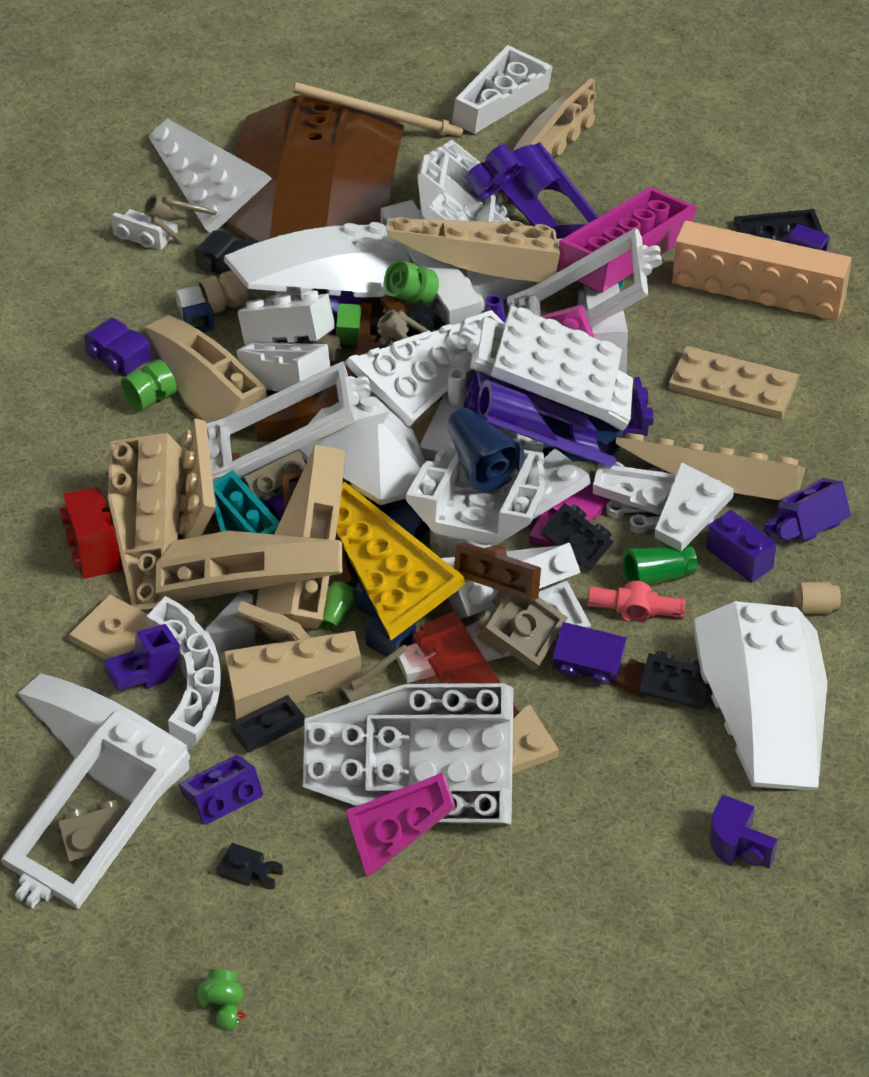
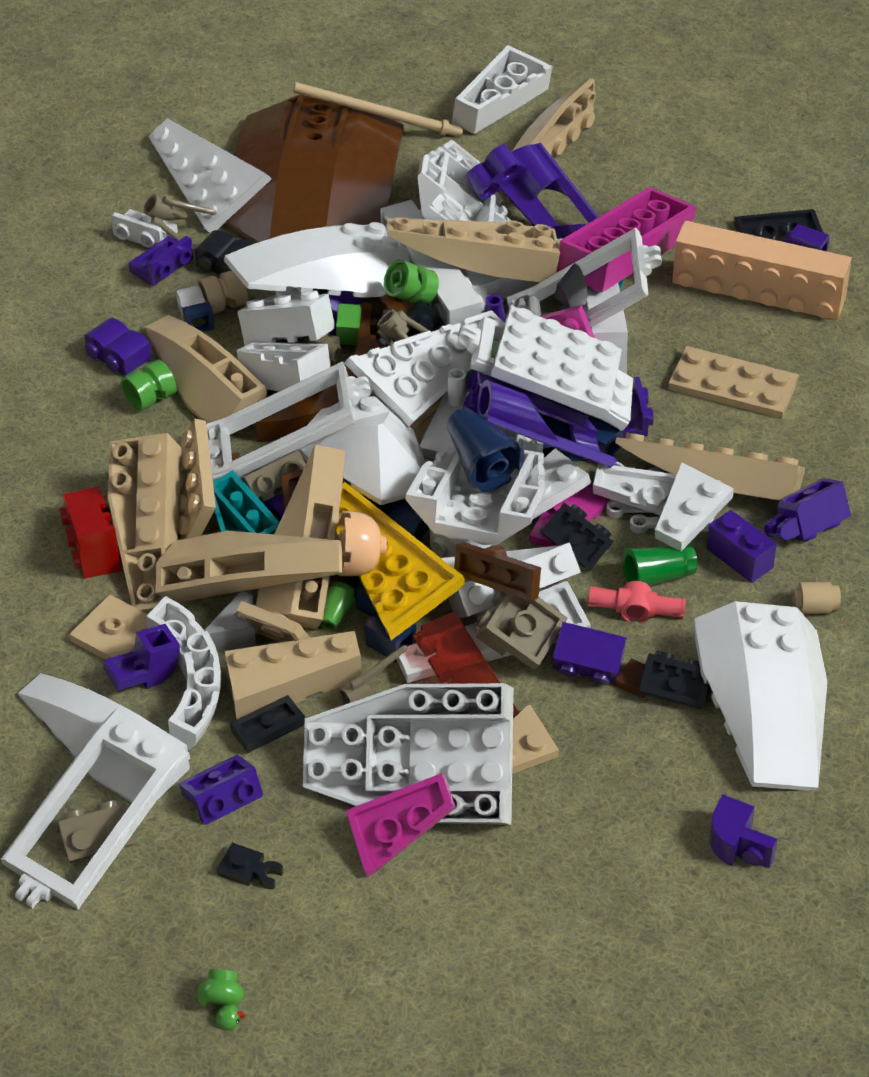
(162, 259): none -> dark purple bracket
(360, 543): none -> light nougat cylinder
(572, 289): none -> black slope

